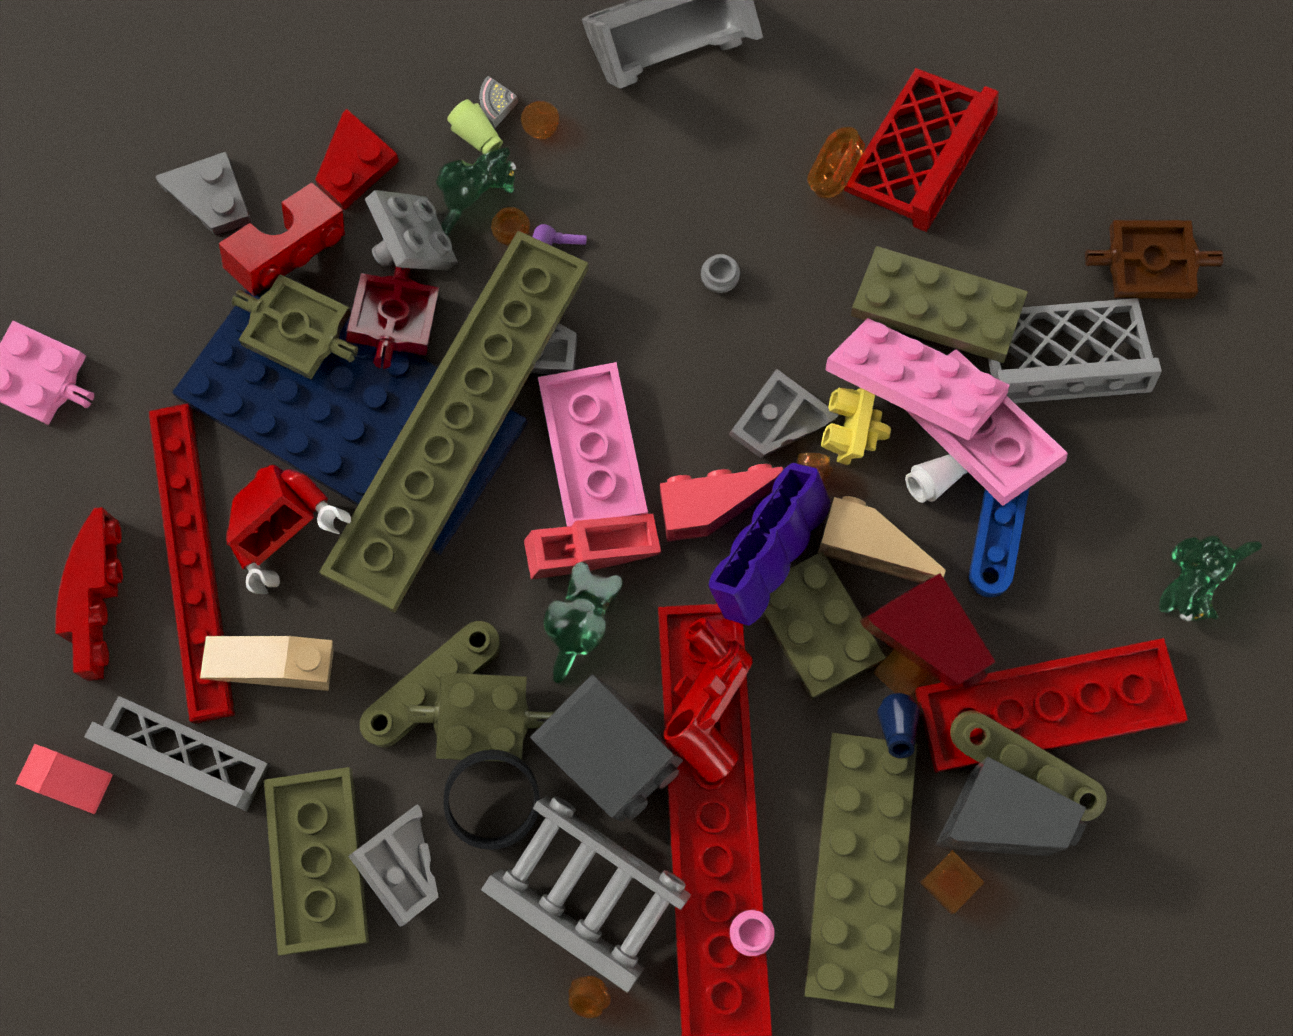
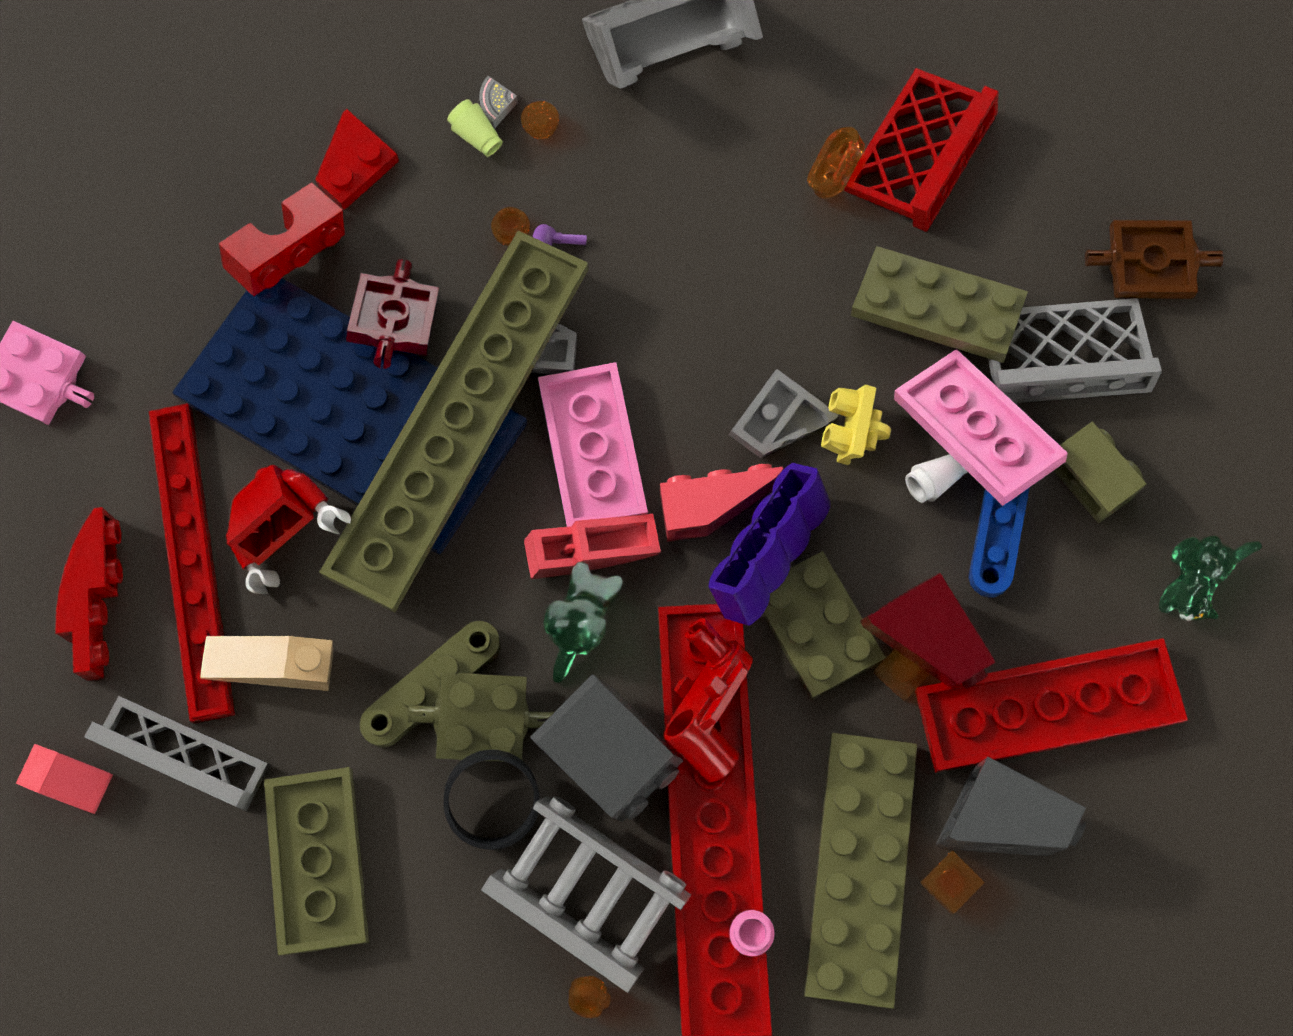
(209, 192): light grey wing -> none
(294, 326): olive plate -> none
(399, 867): light grey wing -> none
(409, 232): light grey plate -> none
(466, 182): clear green animal -> none
(720, 273): light grey plate -> none
(818, 461): clear orange plate -> none
(871, 541): tan slope -> none
(899, 722): dark blue cone -> none
(917, 378): bright pink plate -> none
(1027, 759): olive plate -> none
(1098, 472): none -> olive brick

